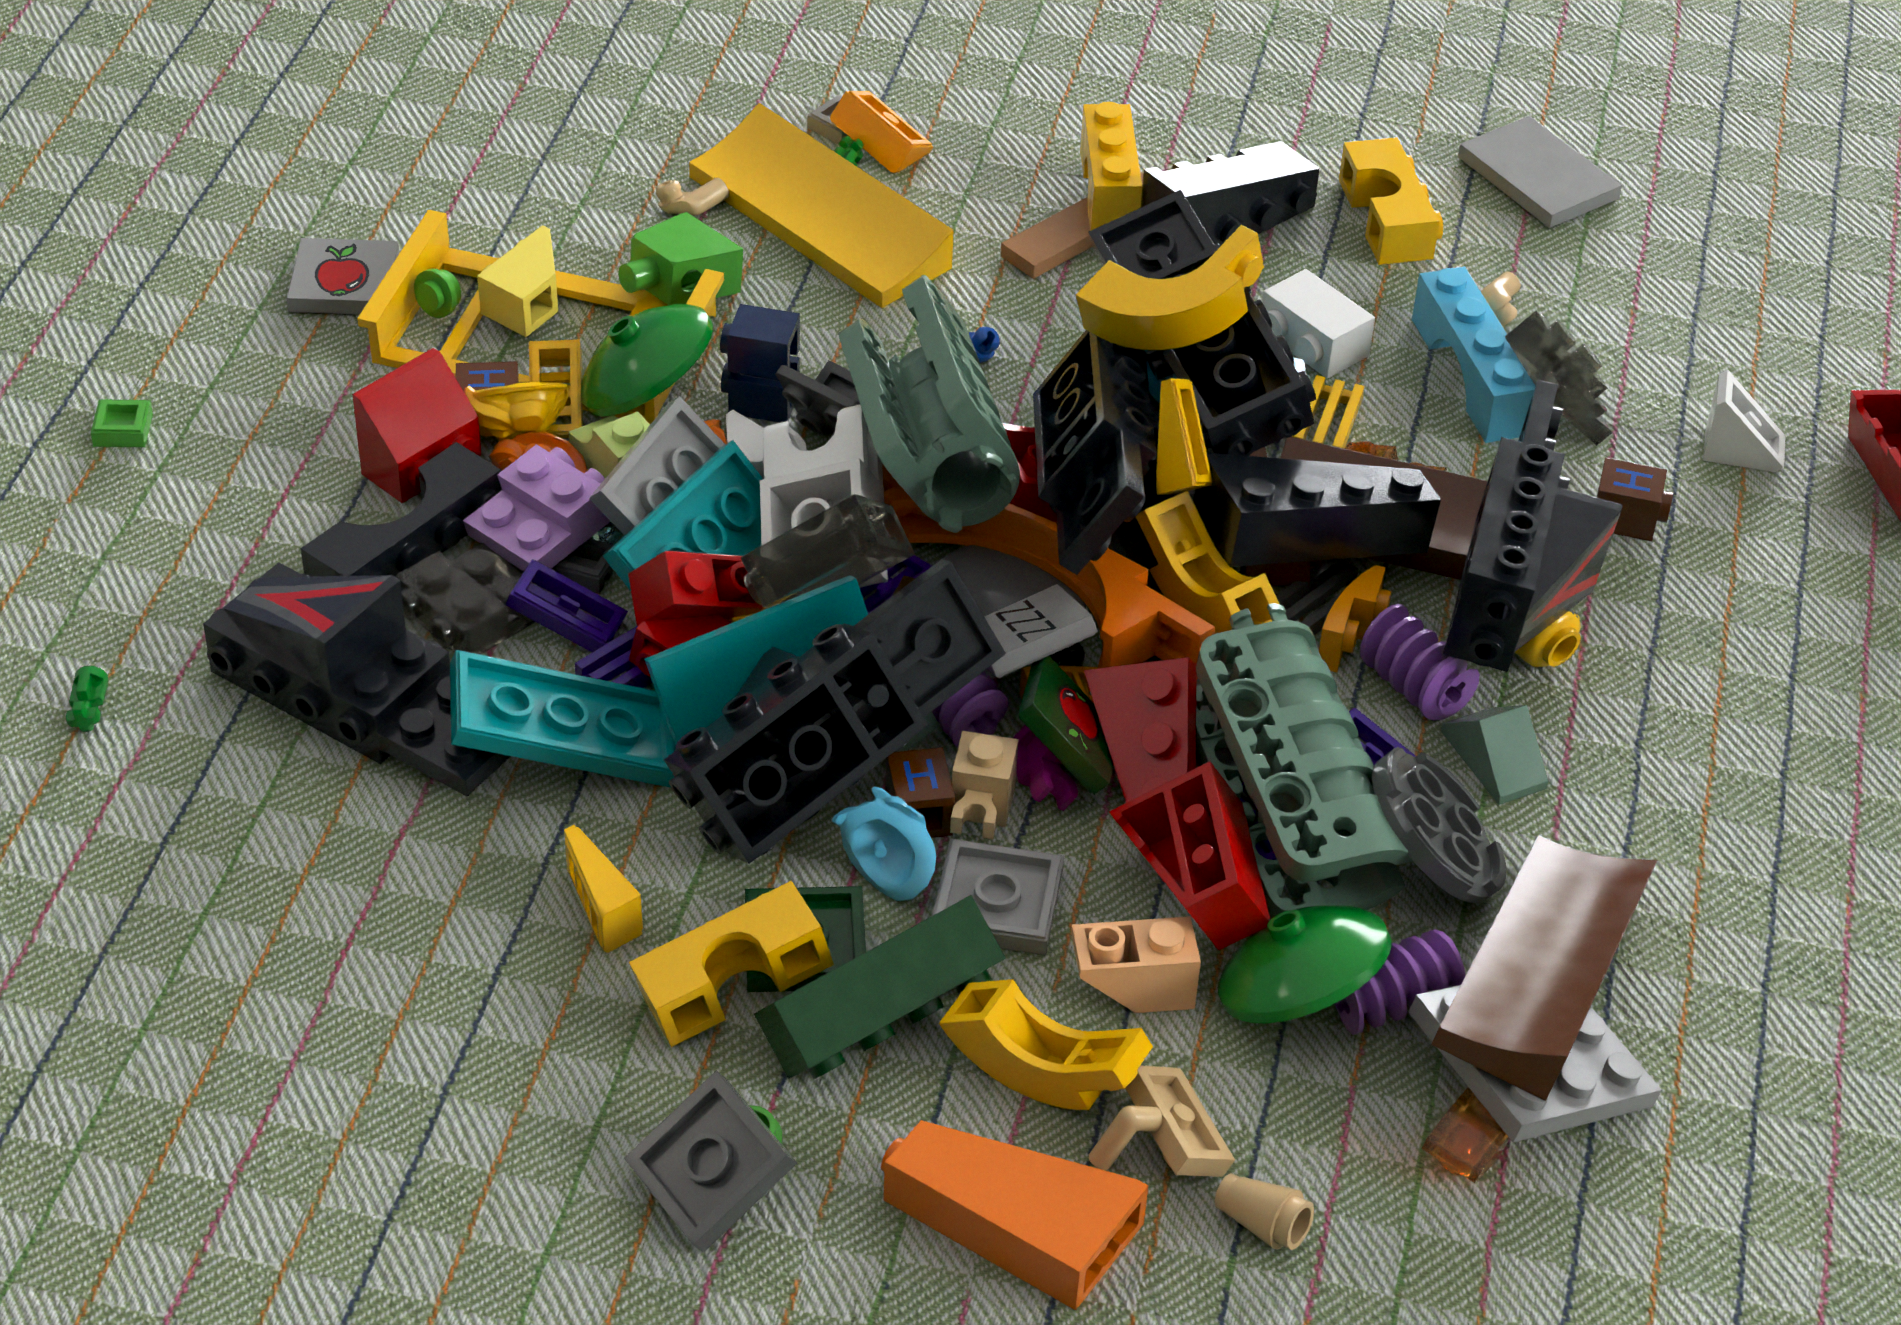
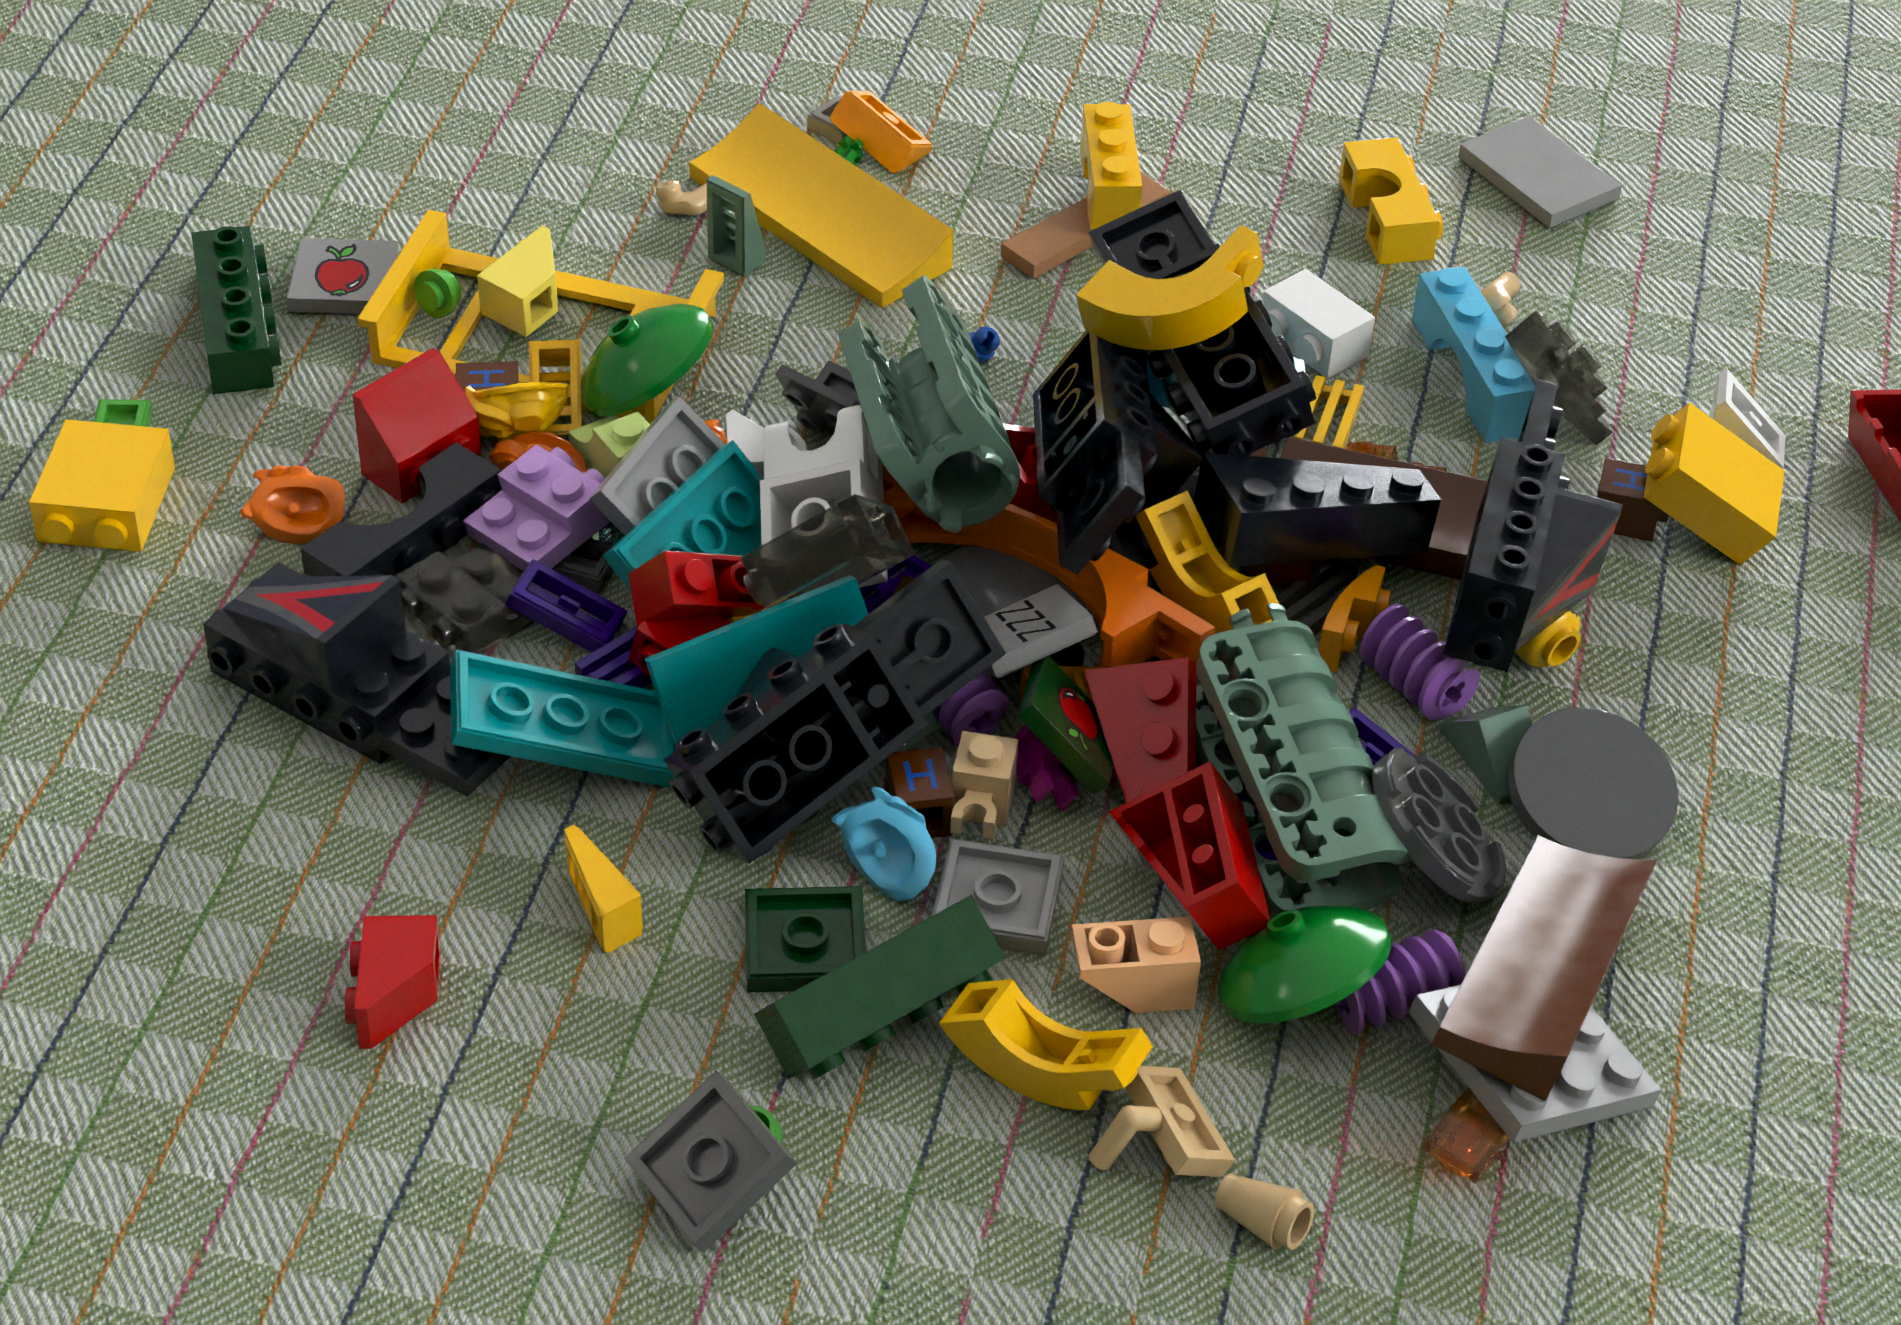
(86, 695): green piece -> none
(102, 485): none -> yellow brick
(235, 309): none -> dark green brick
(294, 503): none -> orange hat
(394, 973): none -> red slope
(673, 257): bright green torso -> none
(732, 236): none -> sand green slope
(755, 349): dark blue piece -> none
(763, 935): yellow arch -> none
(1016, 1207): orange slope -> none
(1181, 445): yellow slope -> none
(1250, 190): black wedge -> none
(1593, 783): none -> dark grey tile
(1714, 483): none -> yellow brick

